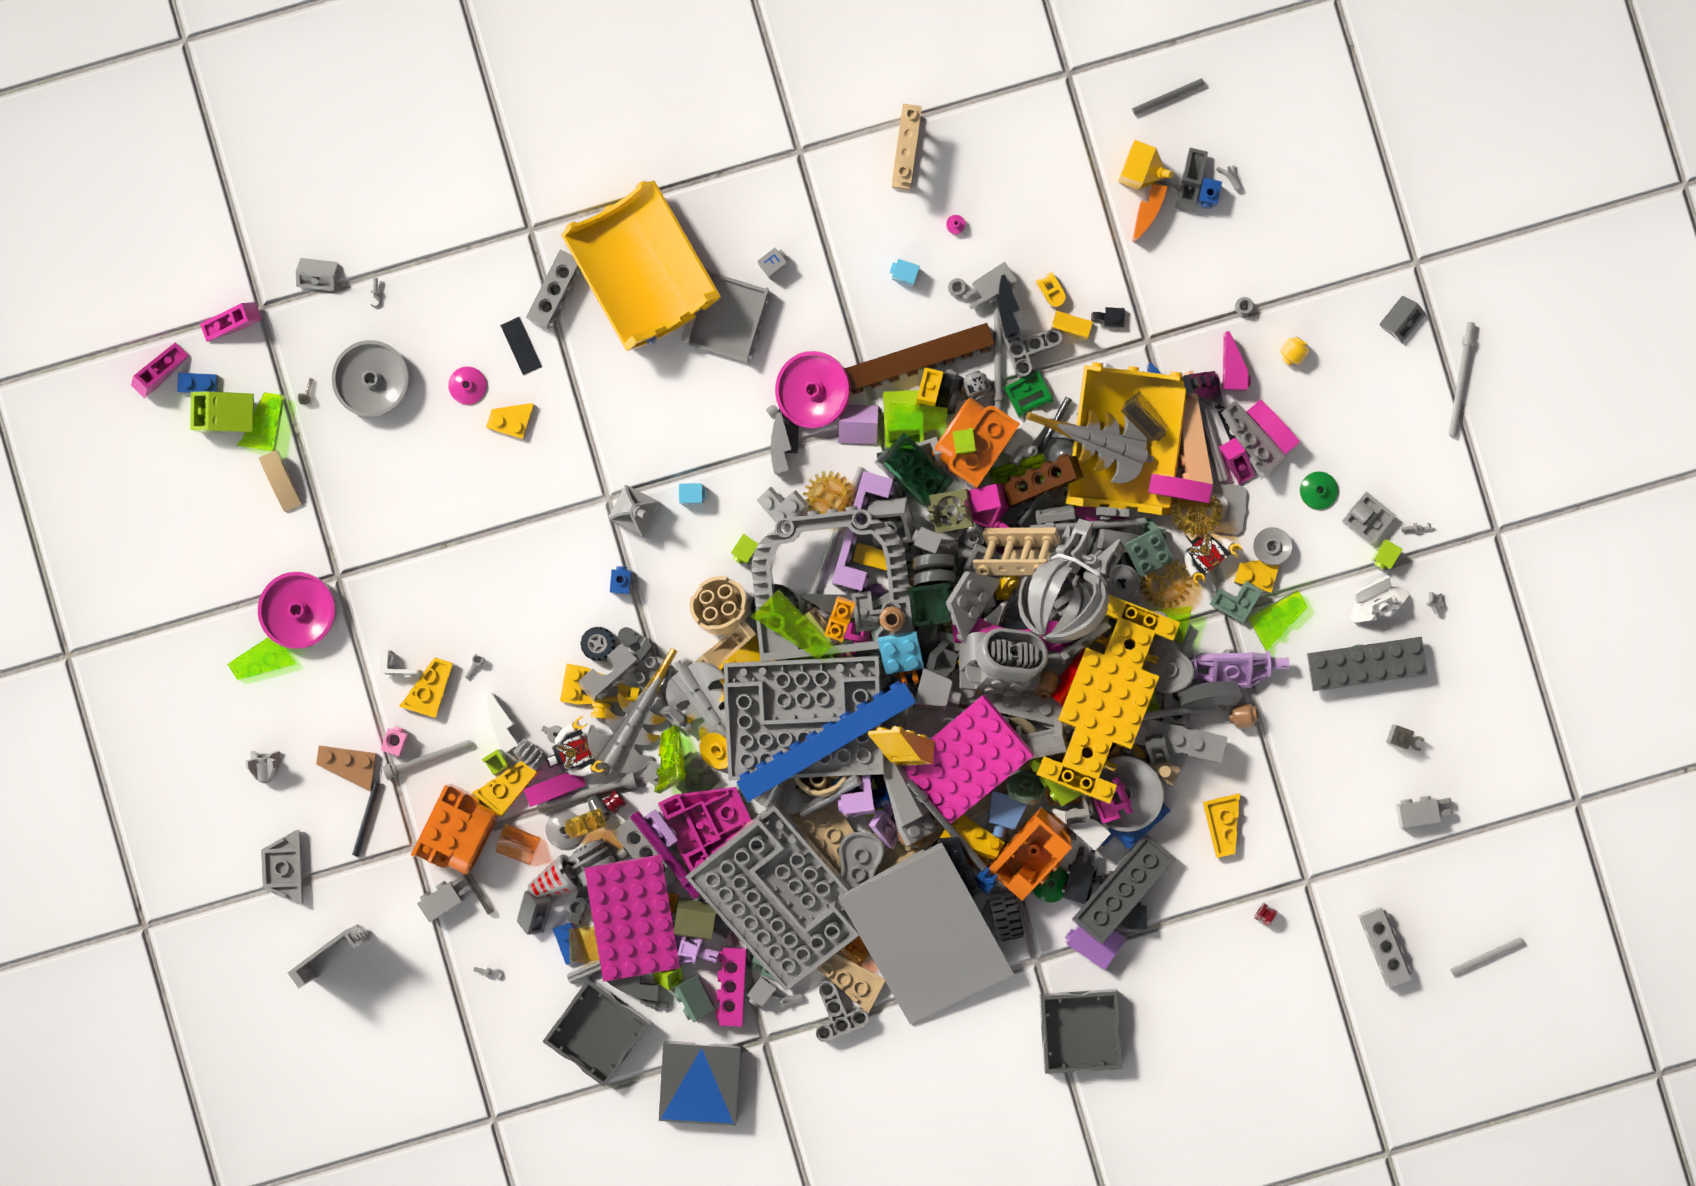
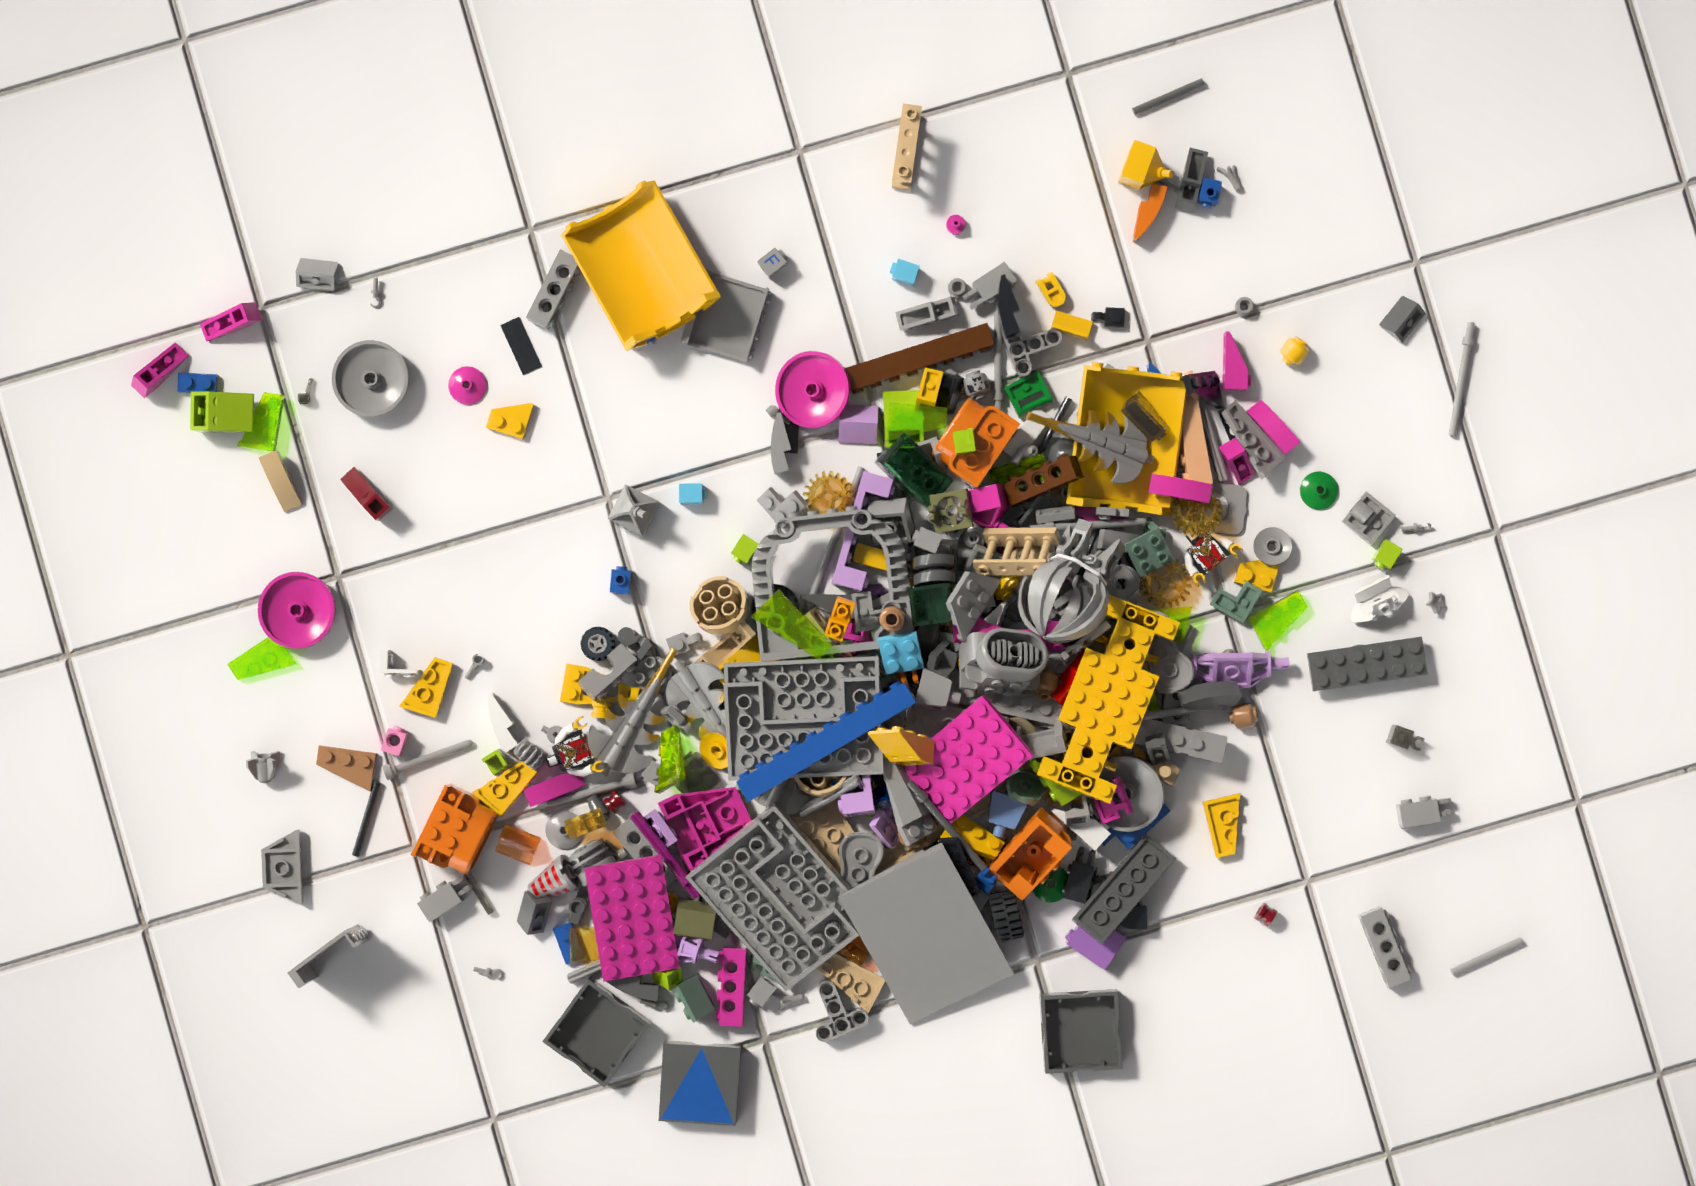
(366, 494): none -> dark red slope
(681, 642): none -> light grey plate
(927, 313): none -> light grey slope

